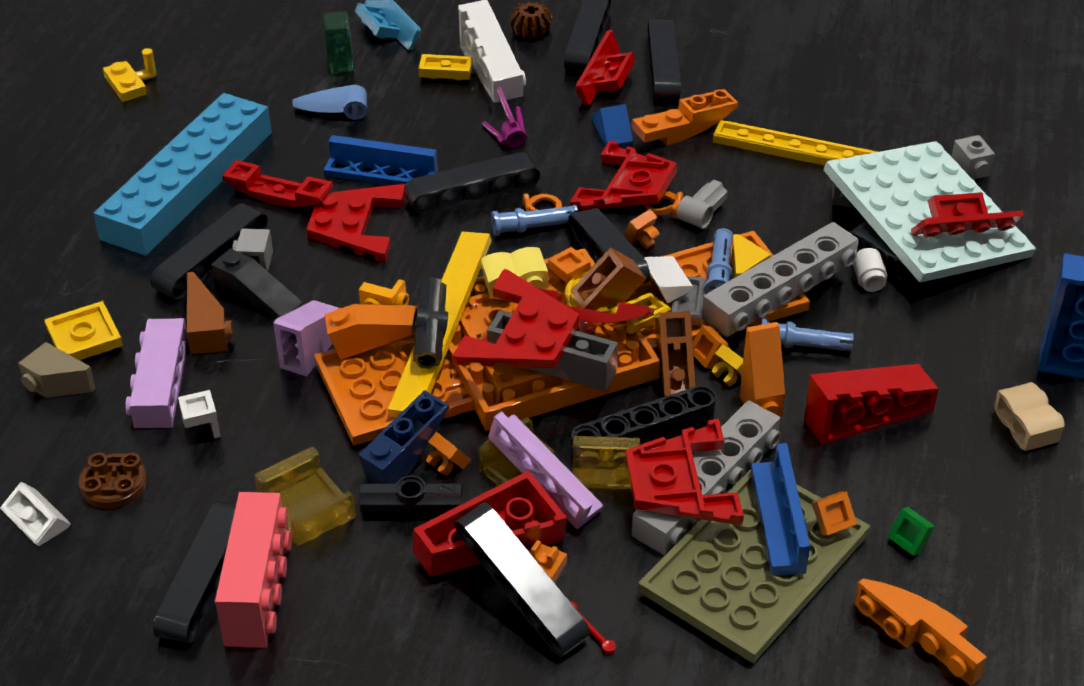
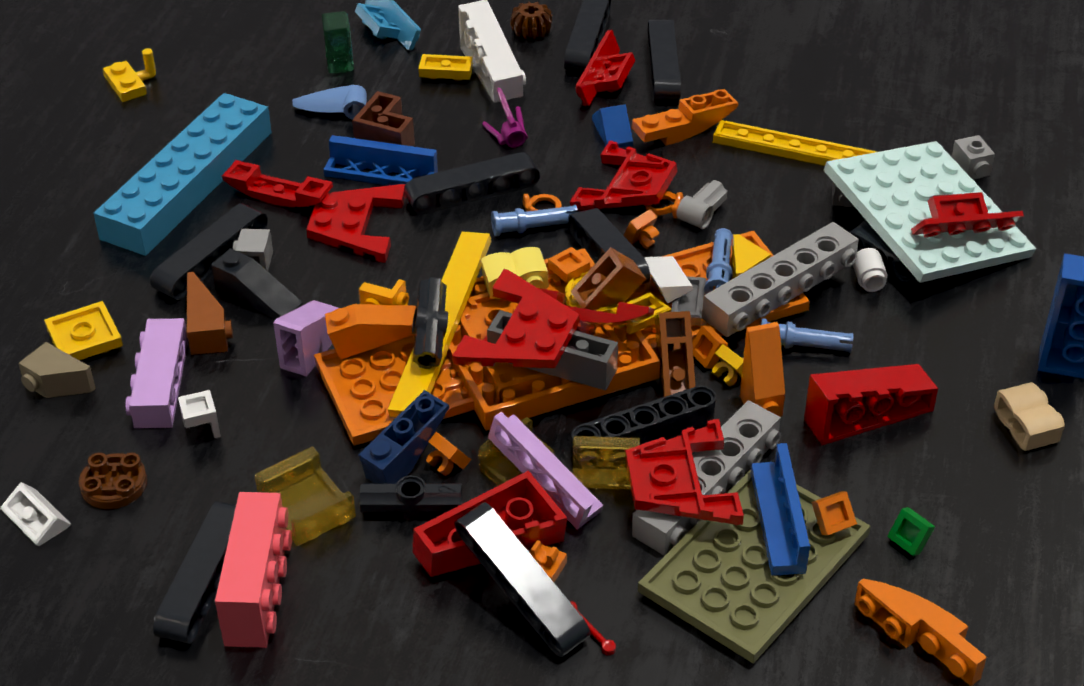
(383, 121): none -> copper brick

